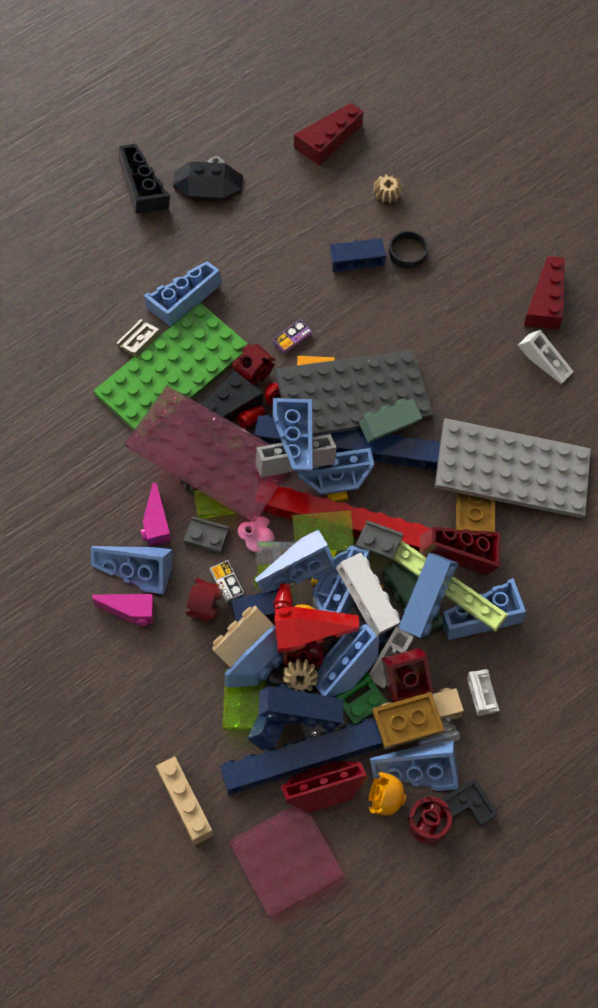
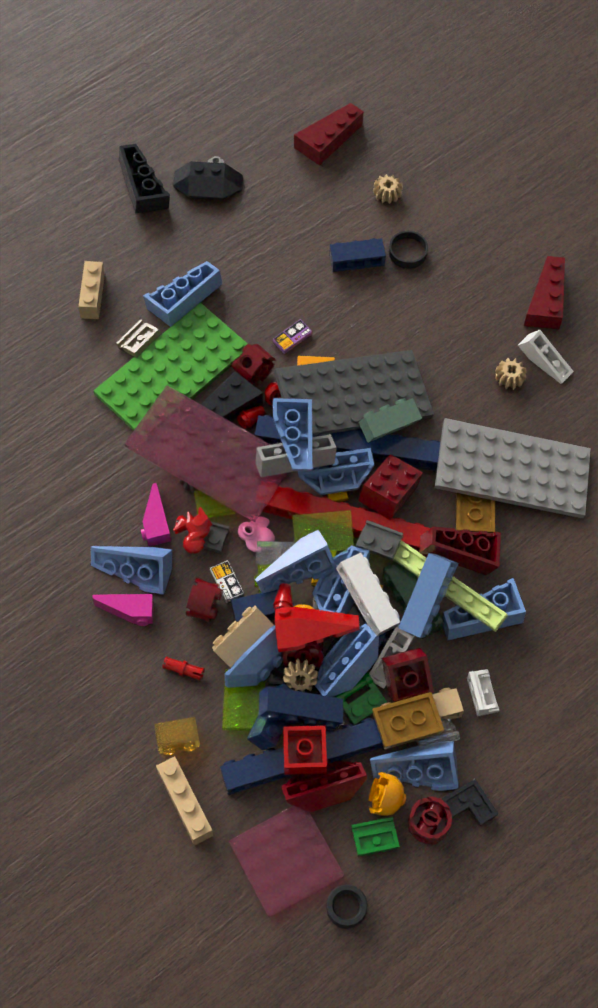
(91, 290): none -> tan brick
(177, 735): none -> clear yellow brick
(183, 668): none -> red pin
(198, 529): none -> red animal
(305, 750): none -> red brick
(343, 923): none -> black tyre
(375, 836): none -> green plate
(390, 486): none -> dark red brick
(510, 373): none -> tan gear

